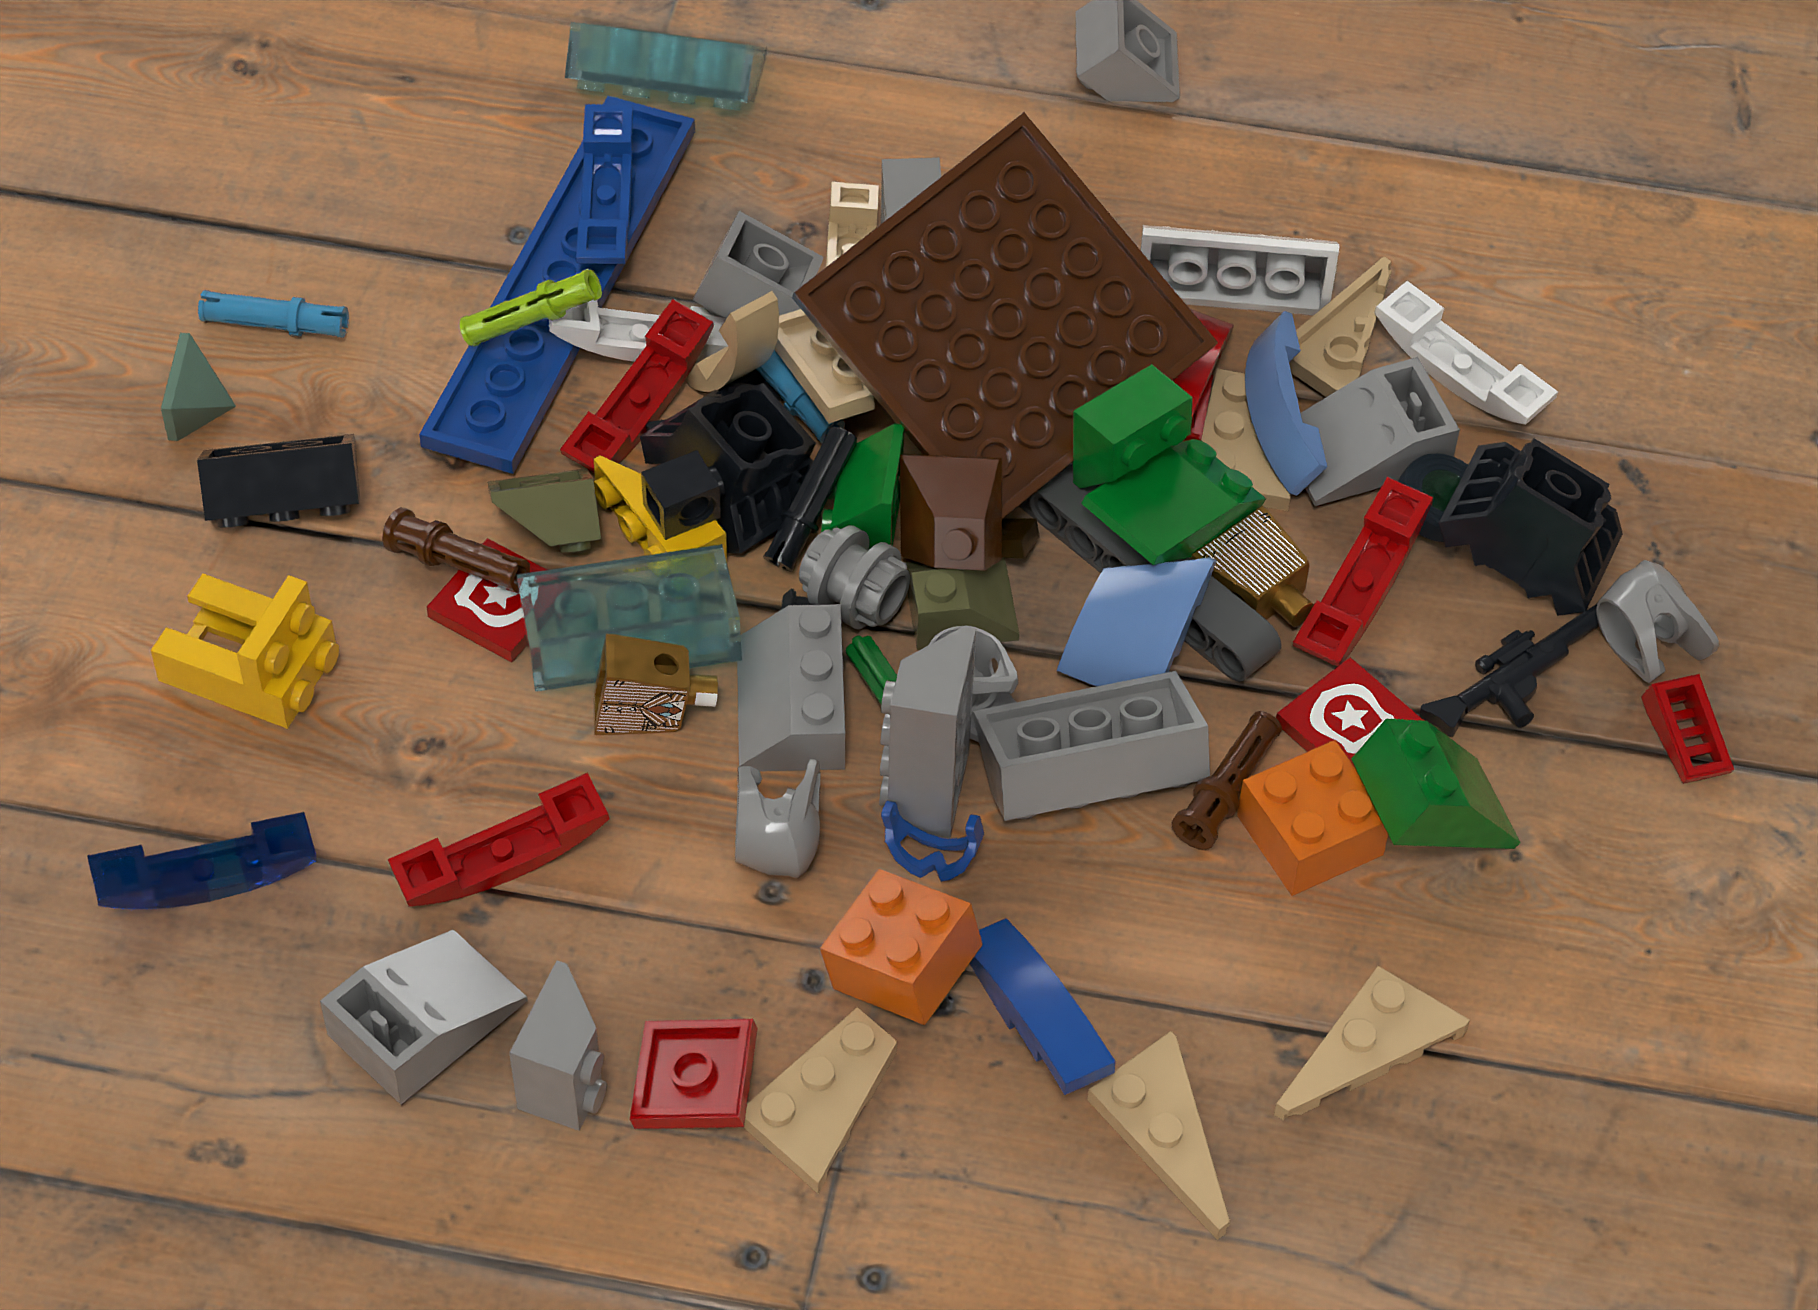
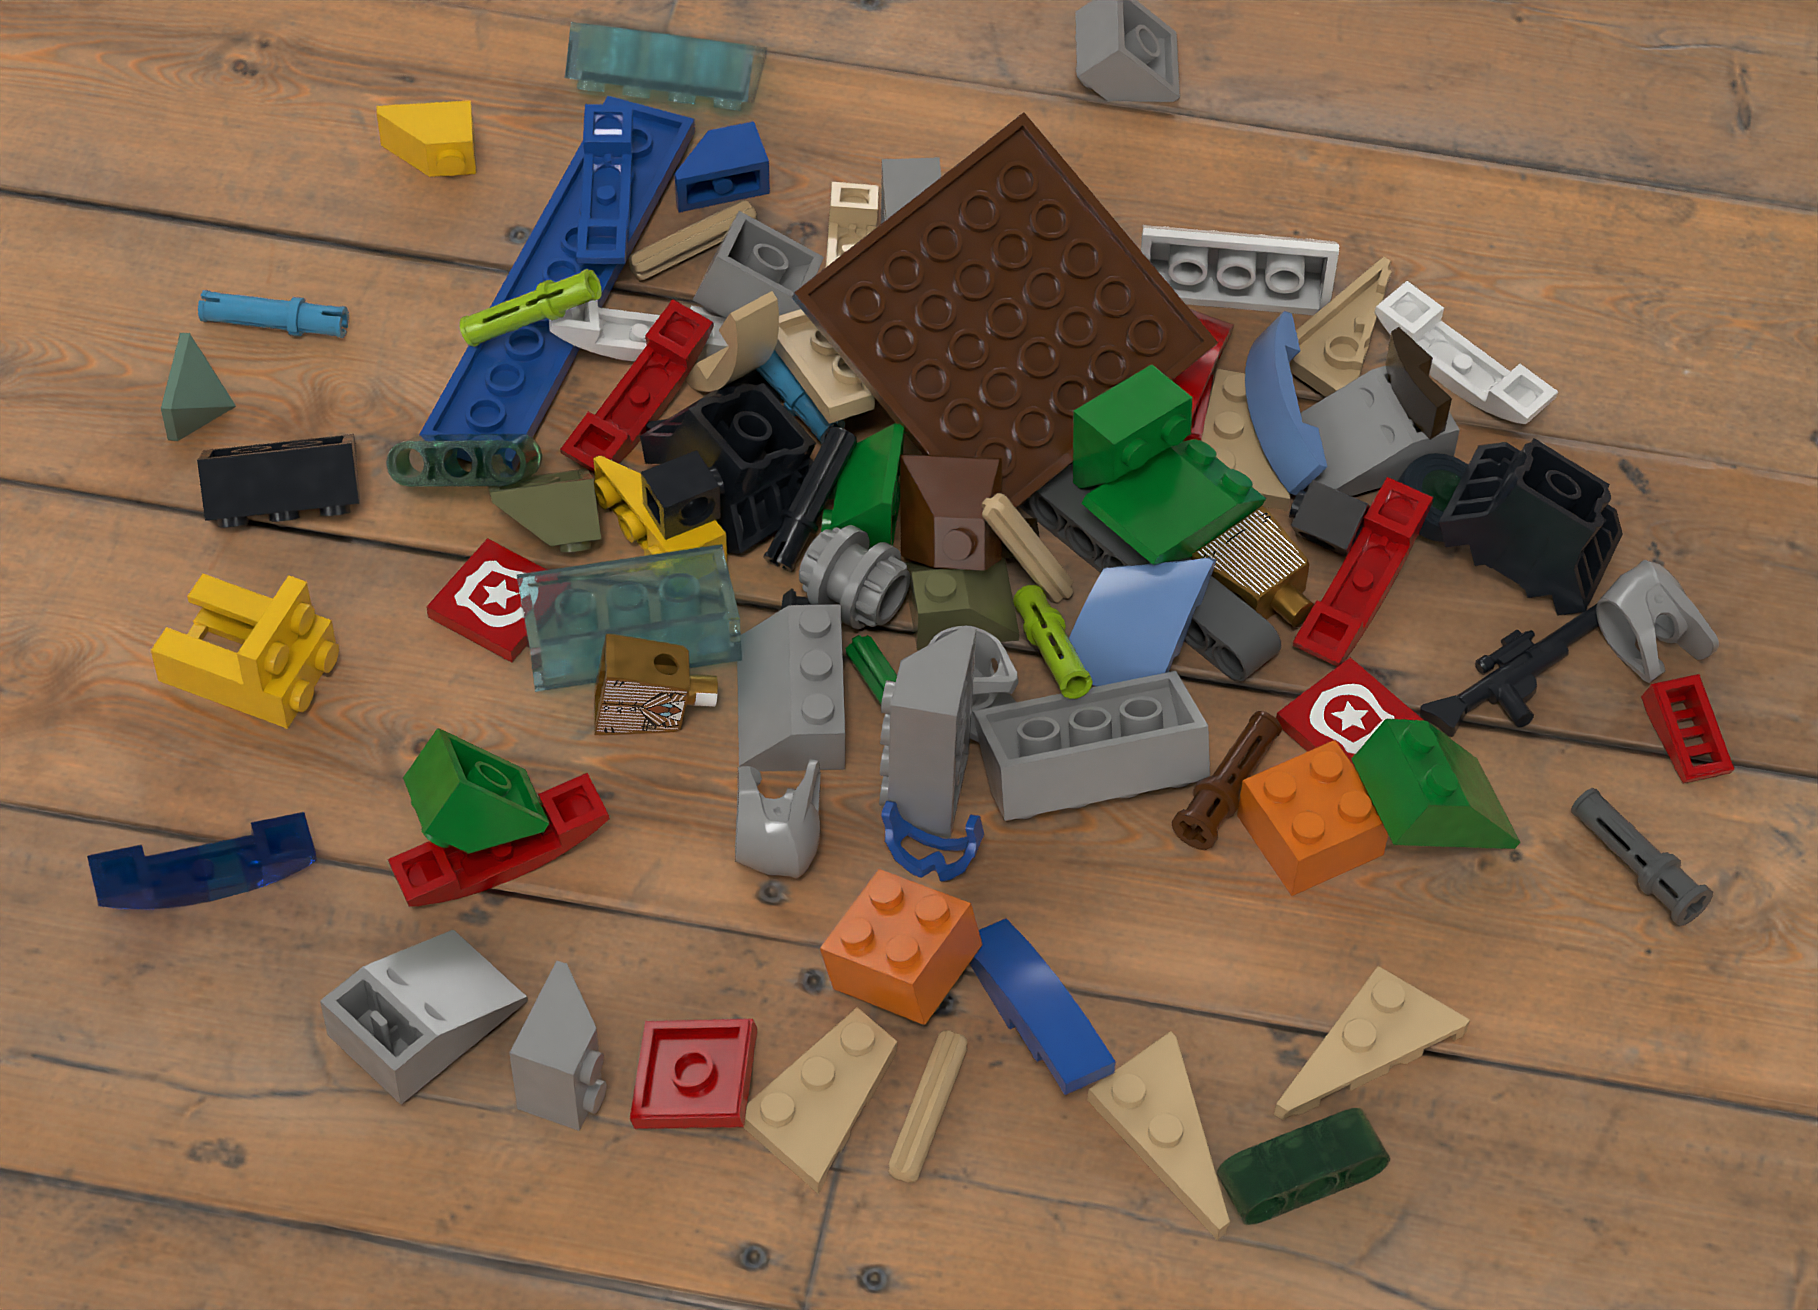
(430, 136): none -> yellow slope
(438, 545): reddish brown pin -> none
(441, 462): none -> clear green beam
(471, 796): none -> green slope
(686, 242): none -> tan axle
(723, 168): none -> blue slope
(927, 1106): none -> tan axle
(1027, 547): none -> tan axle
(1068, 671): none -> lime pin
(1303, 1166): none -> clear green beam
(1328, 517): none -> black brick
(1418, 394): none -> dark brown slope
(1657, 871): none -> dark grey pin

